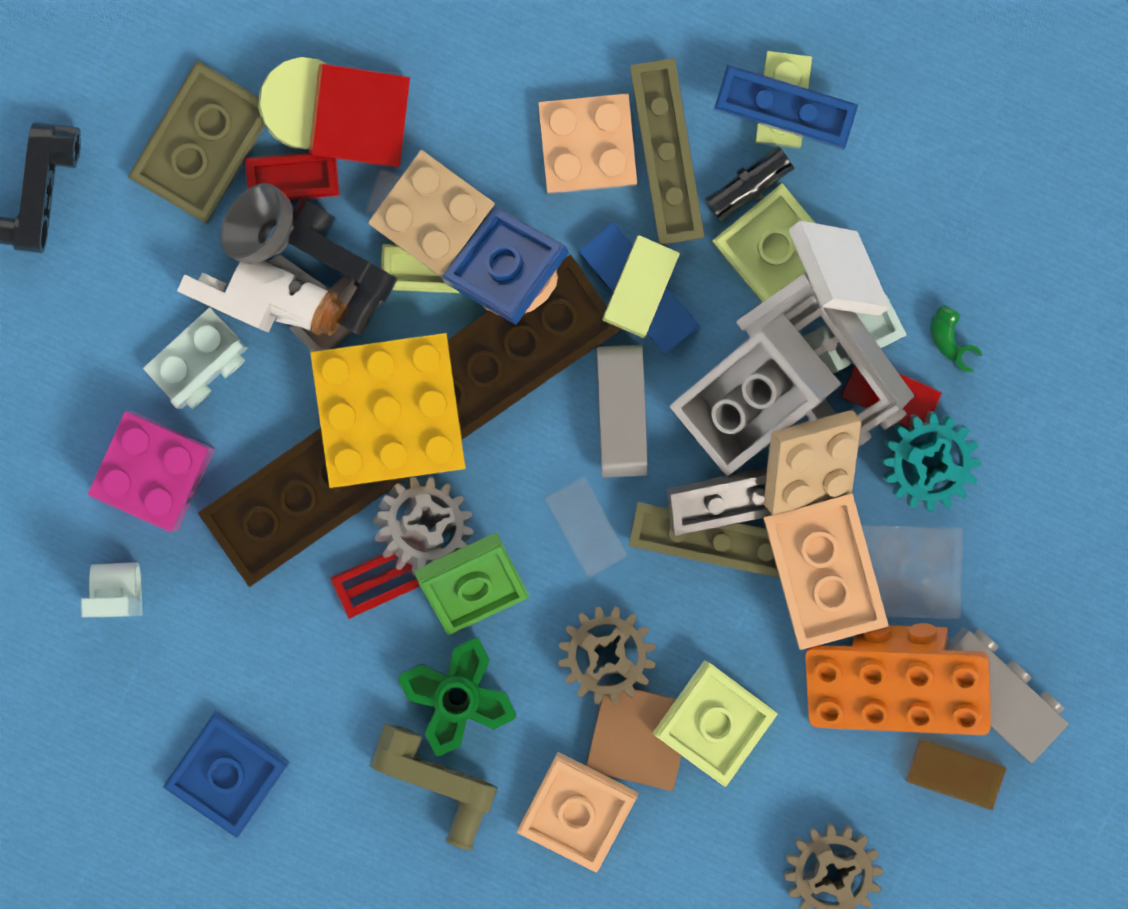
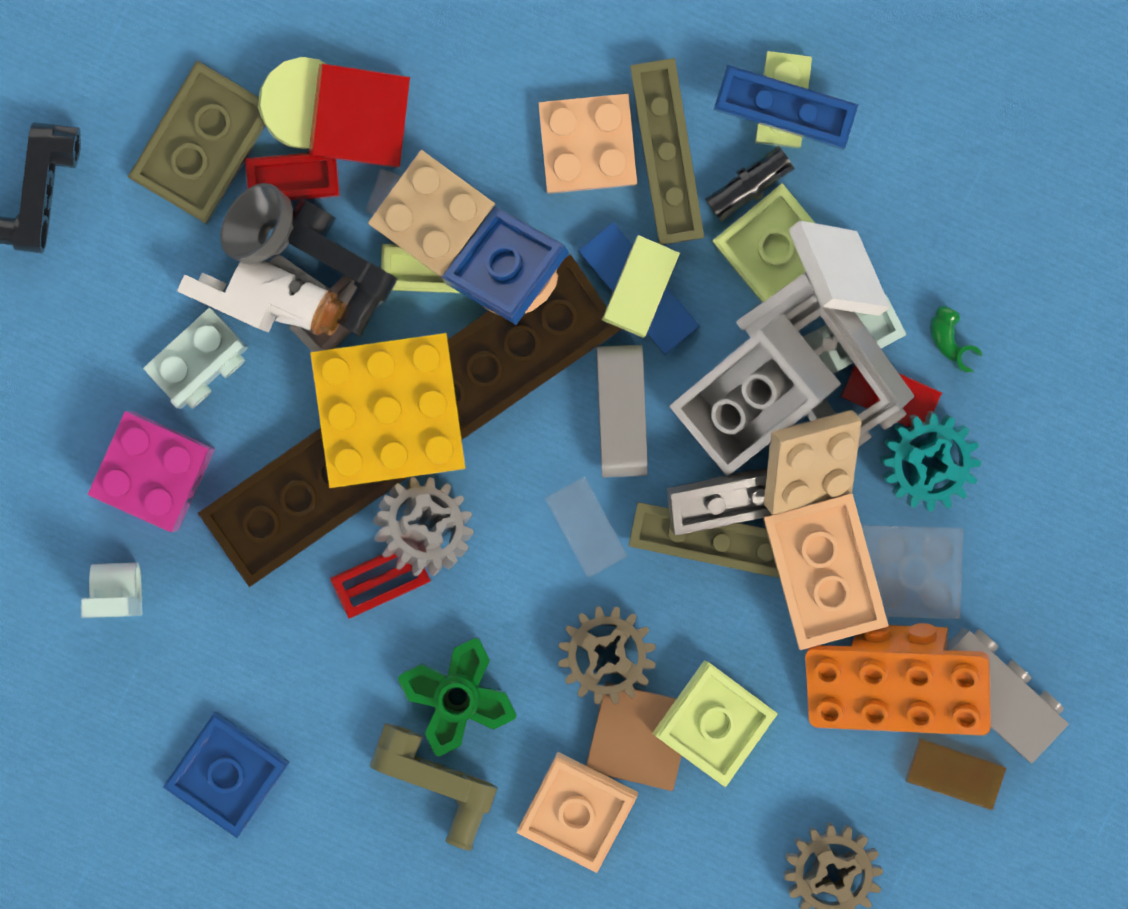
(471, 583): bright green tile -> none

